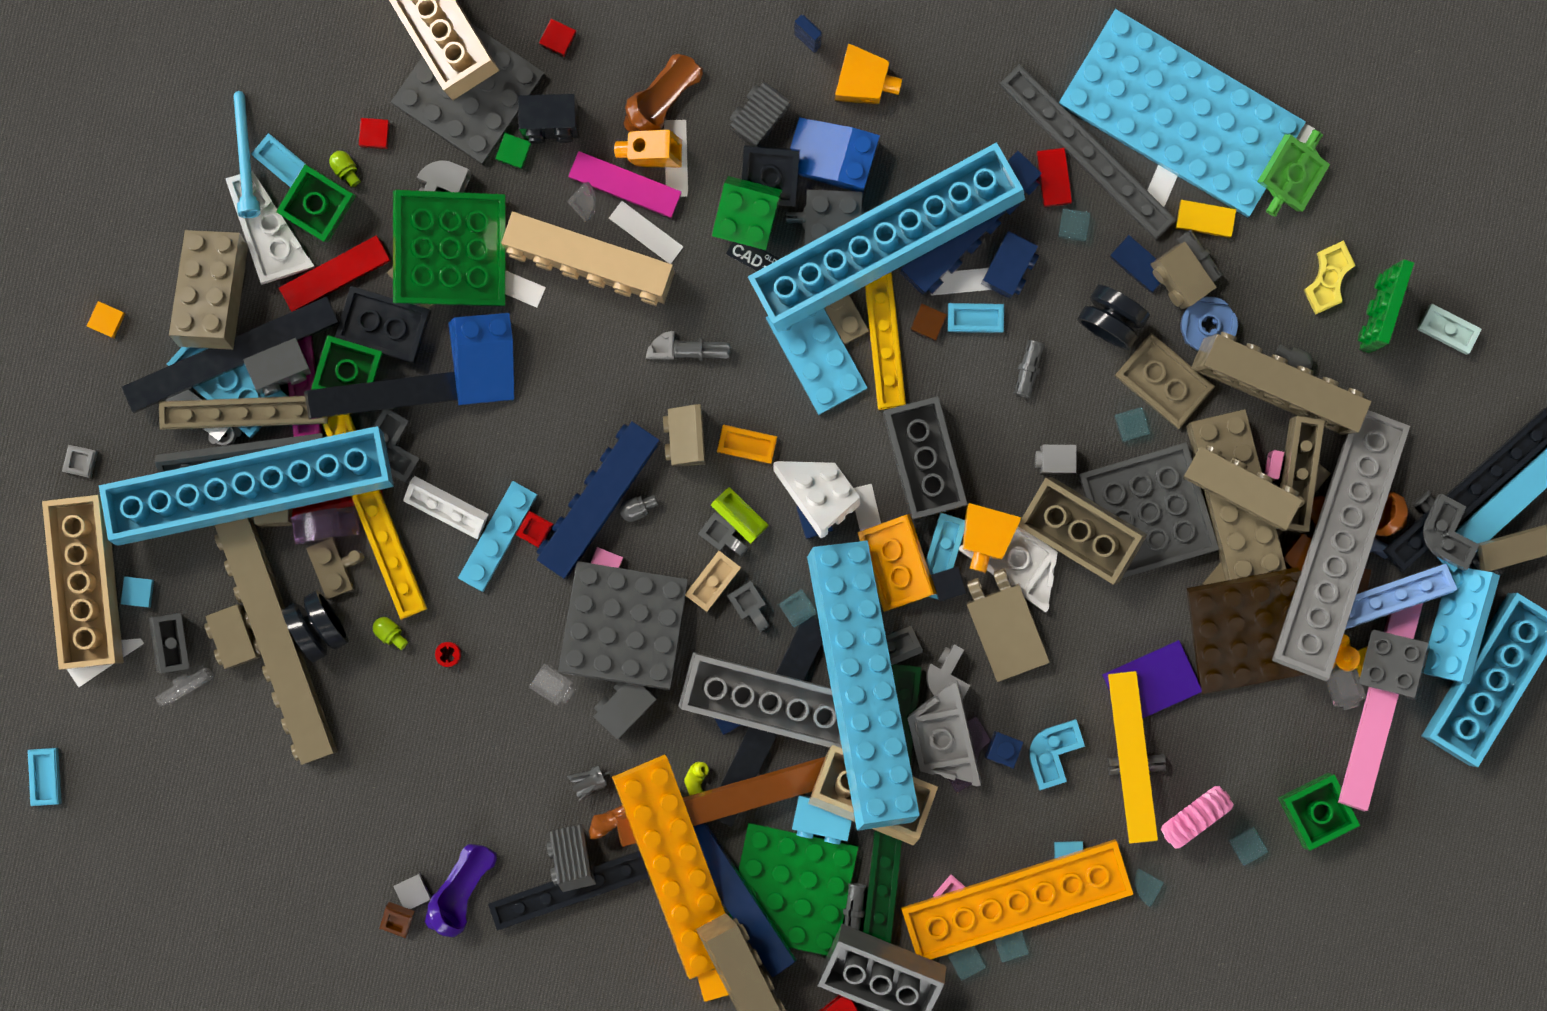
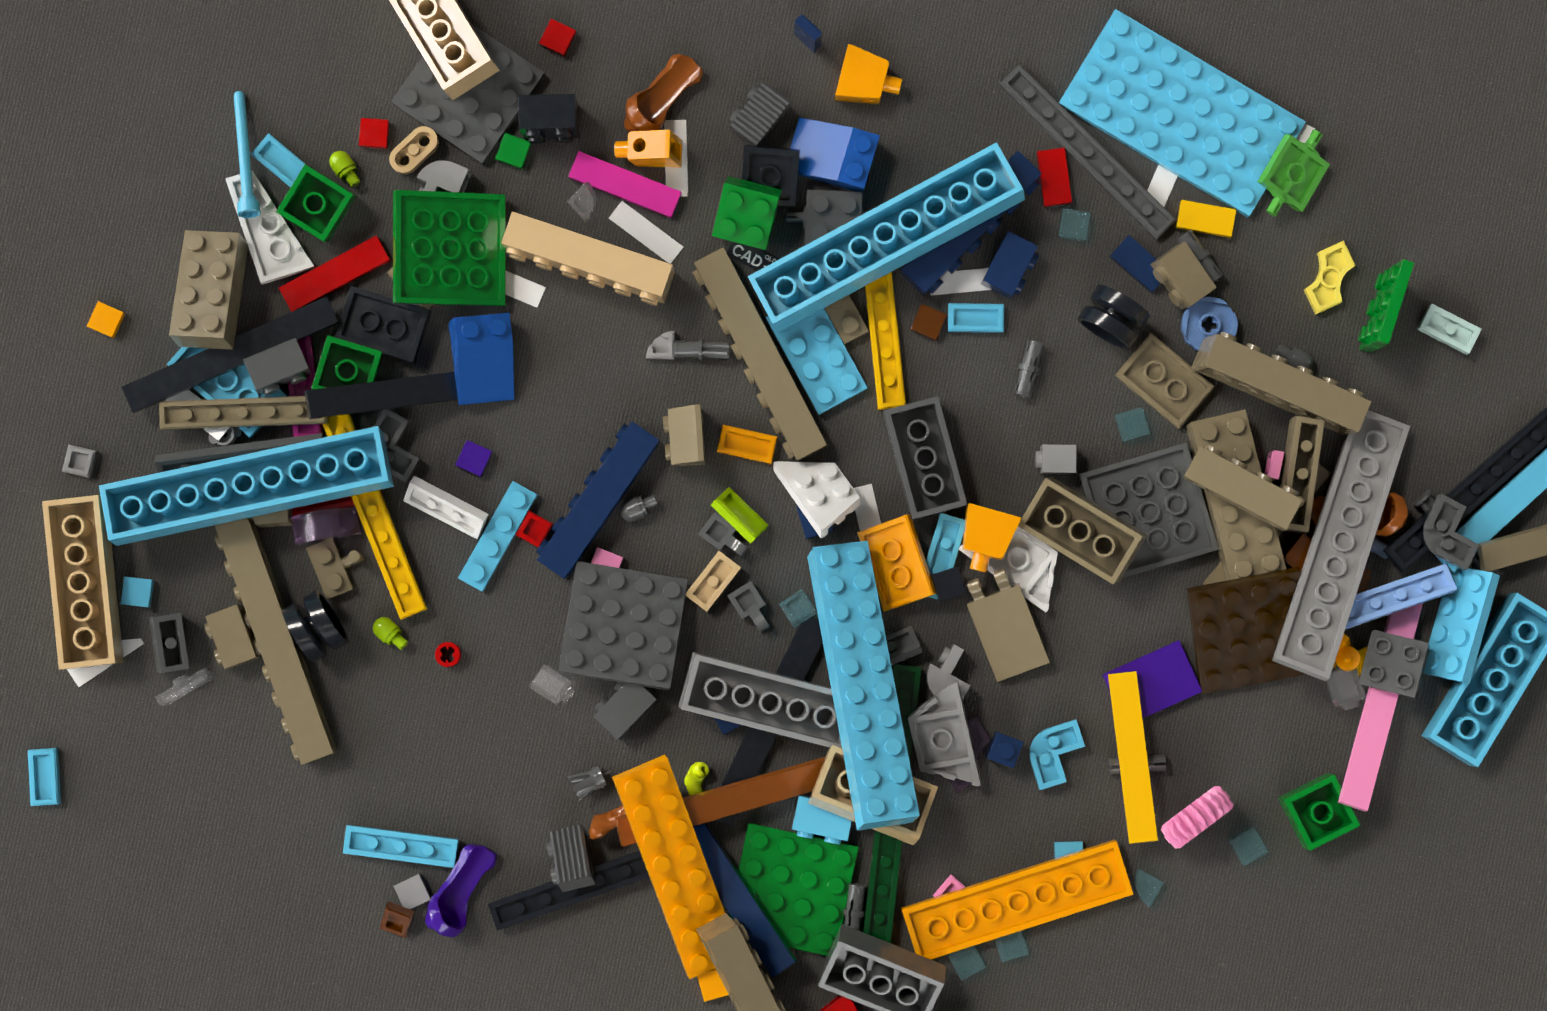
(400, 846): none -> medium azure plate
(411, 148): none -> tan plate
(474, 458): none -> dark purple tile
(759, 354): none -> dark tan brick

